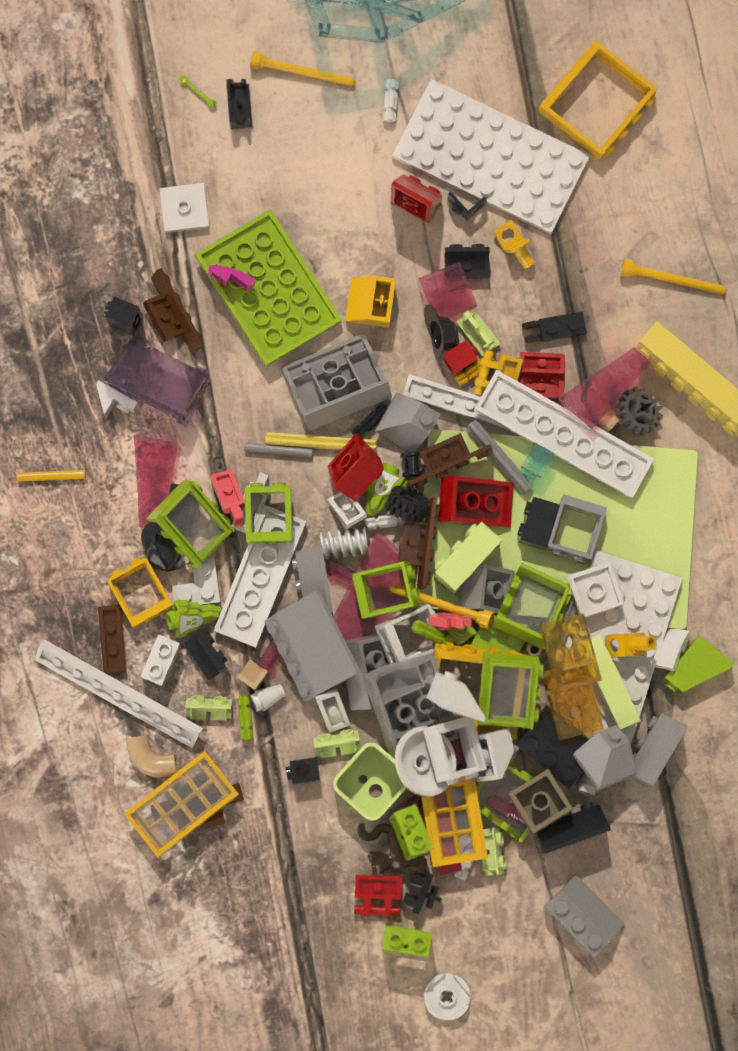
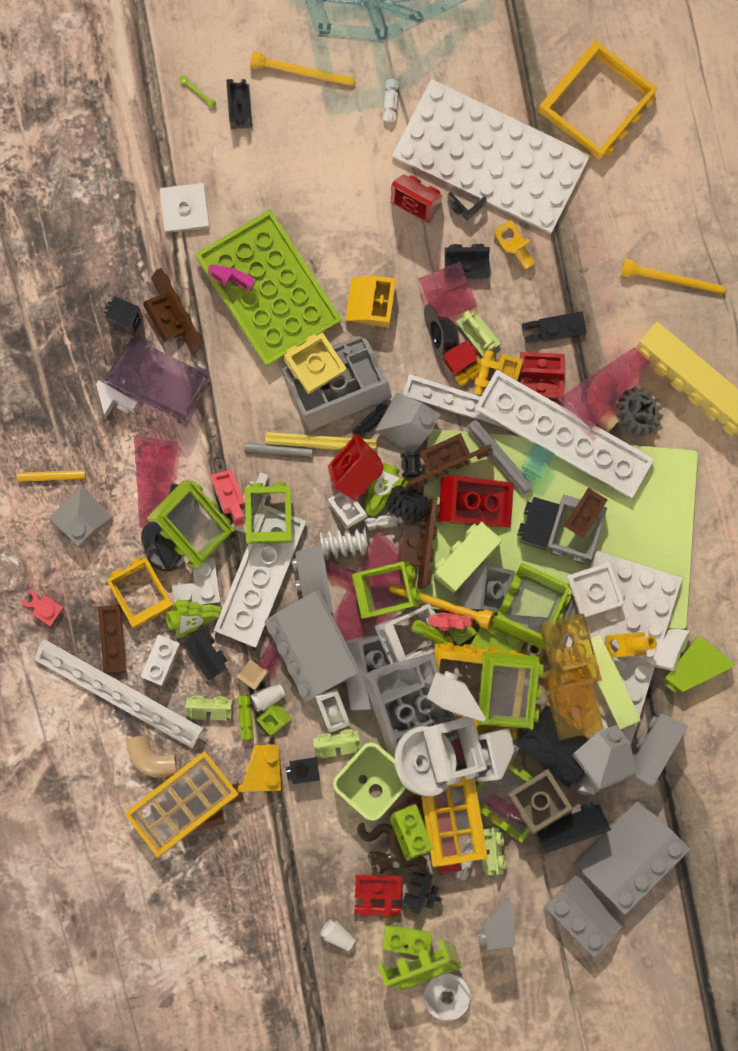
(45, 609): none -> coral plate
(80, 517): none -> light grey slope
(262, 770): none -> yellow wing
(274, 719): none -> lime slope
(314, 362): none -> light yellow plate
(337, 935): none -> white cone
(422, 969): none -> lime window
(498, 928): none -> light grey slope
(585, 513): none -> reddish brown plate
(632, 857): none -> light grey piece

